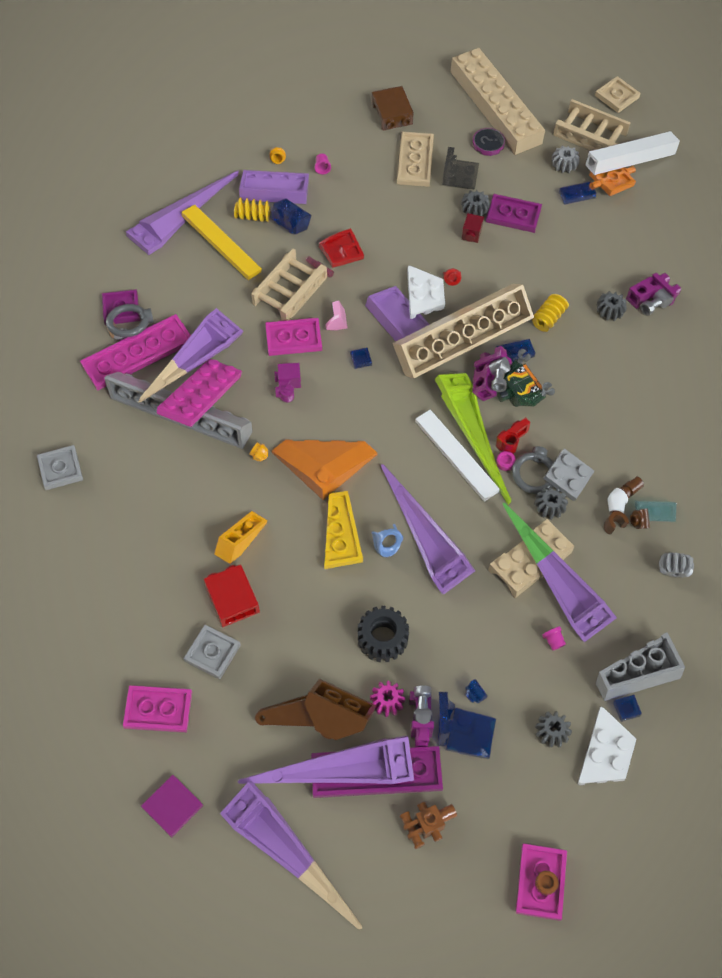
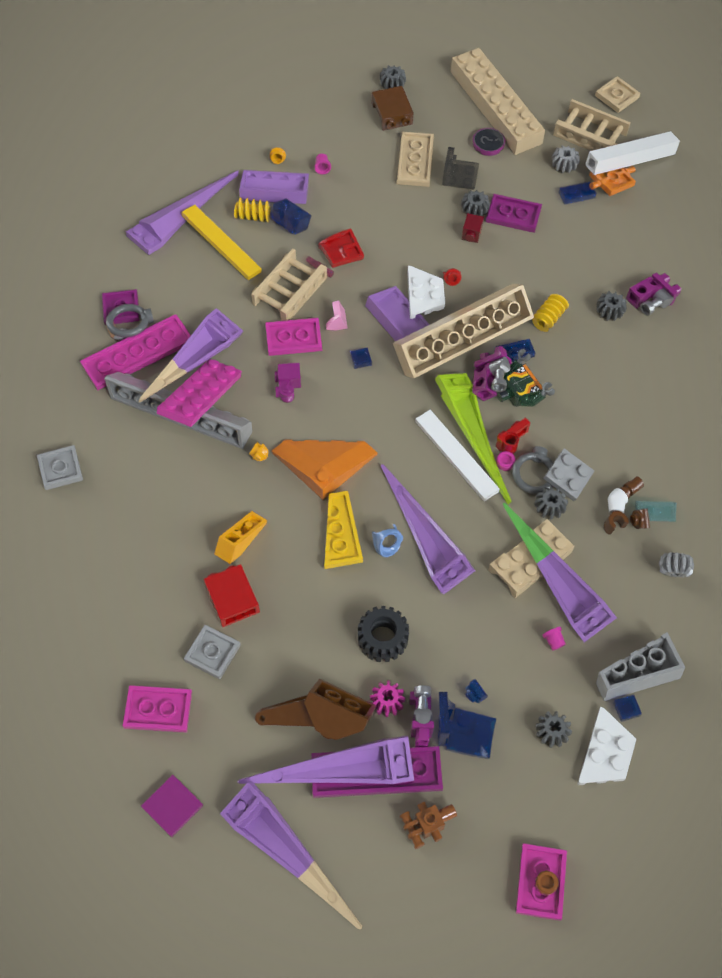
(392, 77): none -> dark grey gear

